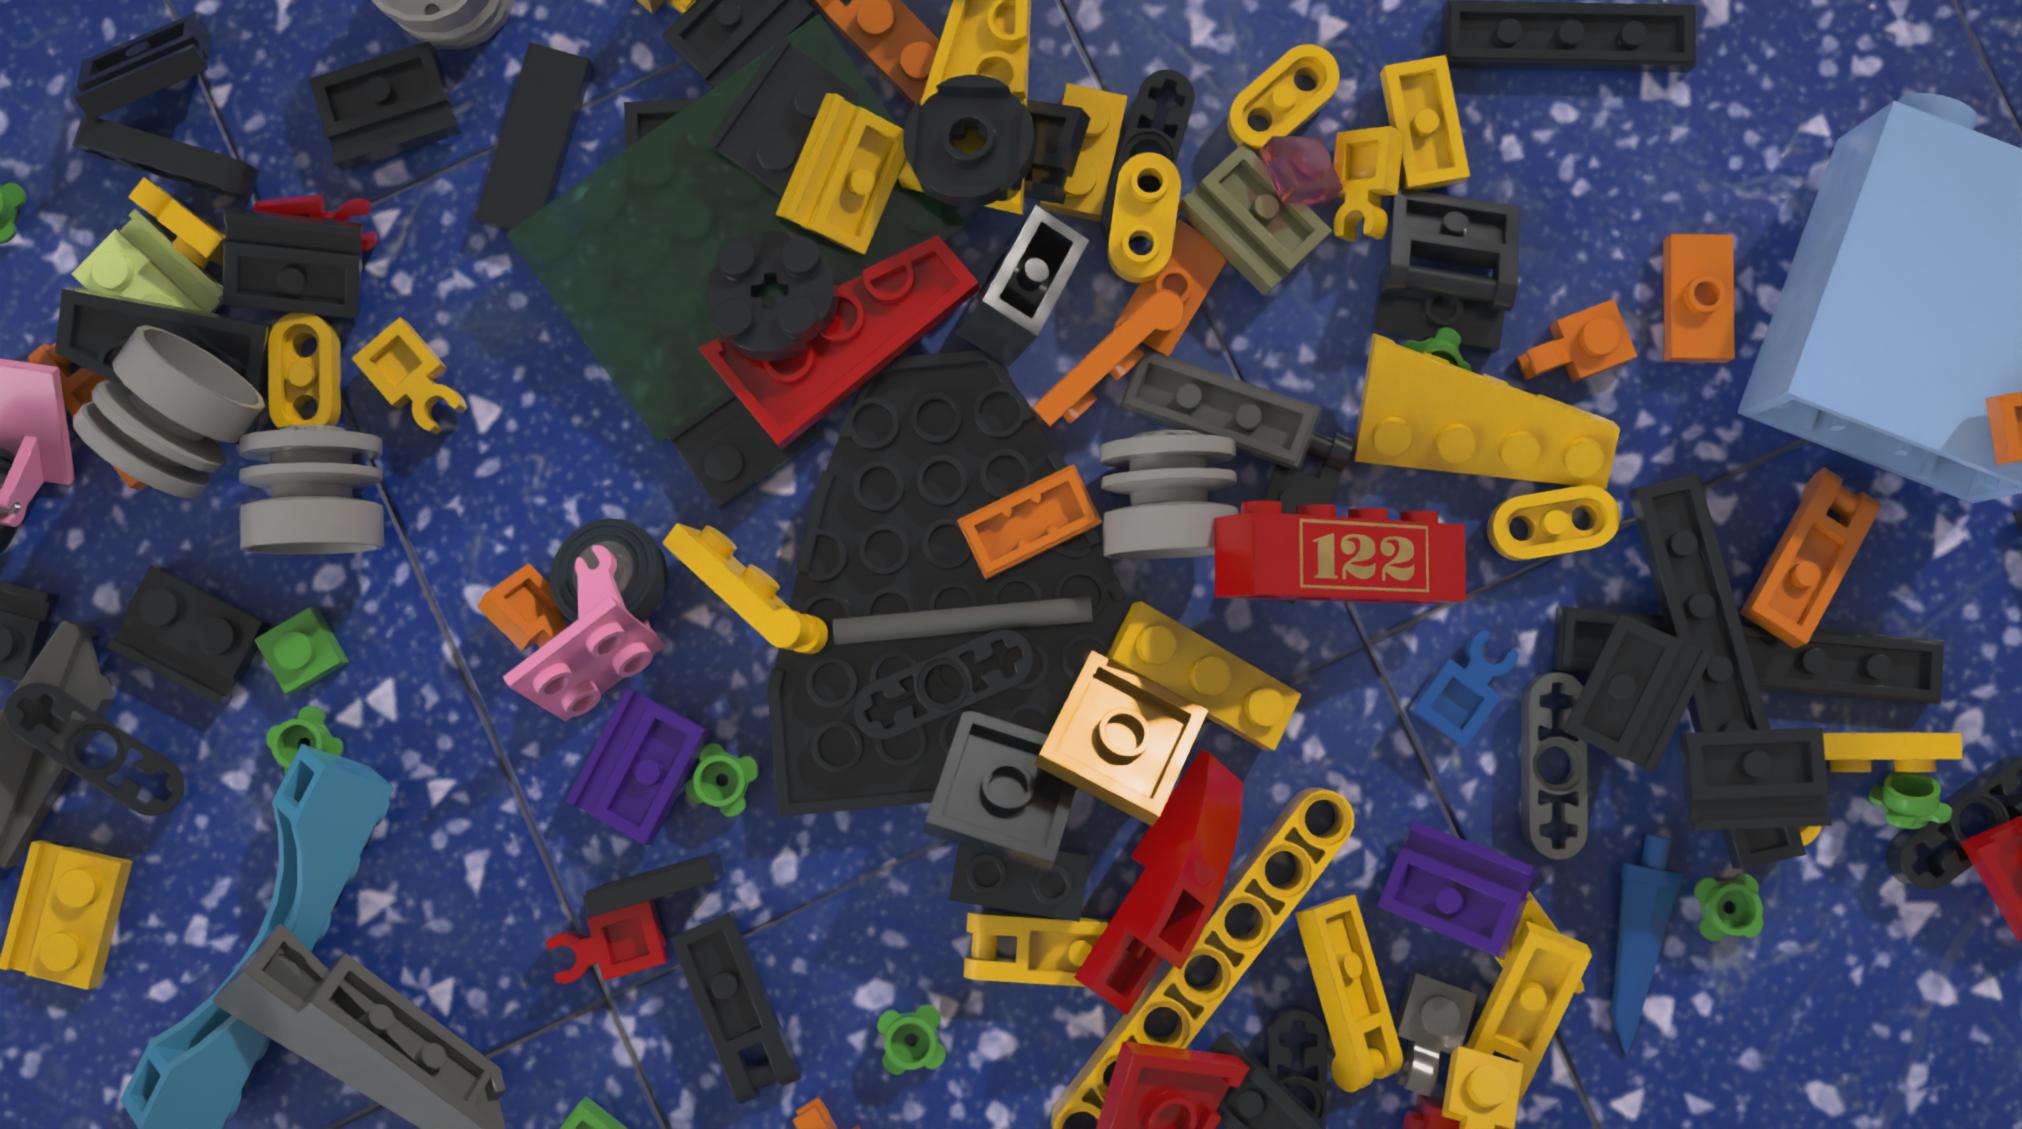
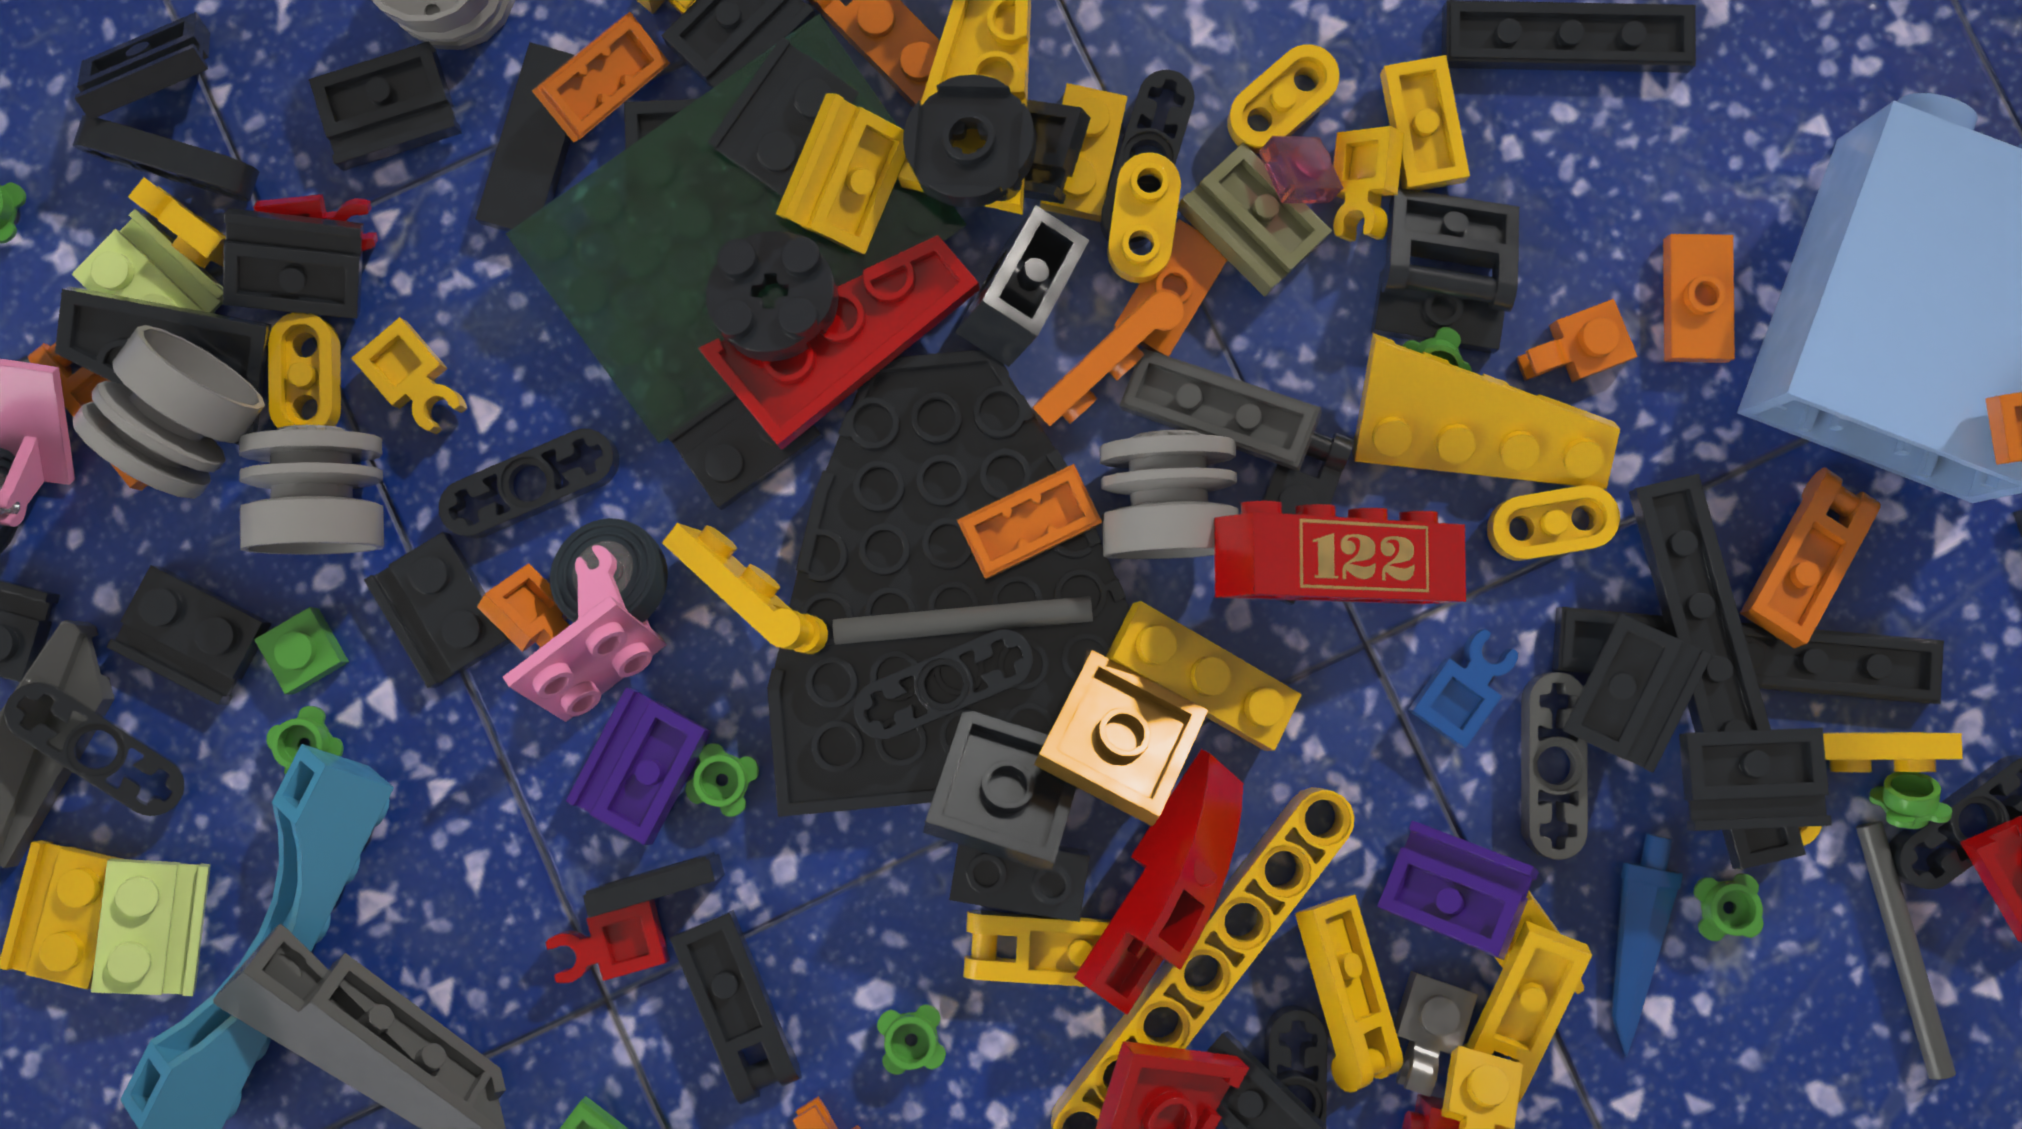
(150, 927): none -> yellowish green plate
(433, 610): none -> black plate
(493, 517): none -> black beam
(601, 77): none -> orange plate
(1906, 950): none -> dark grey piece

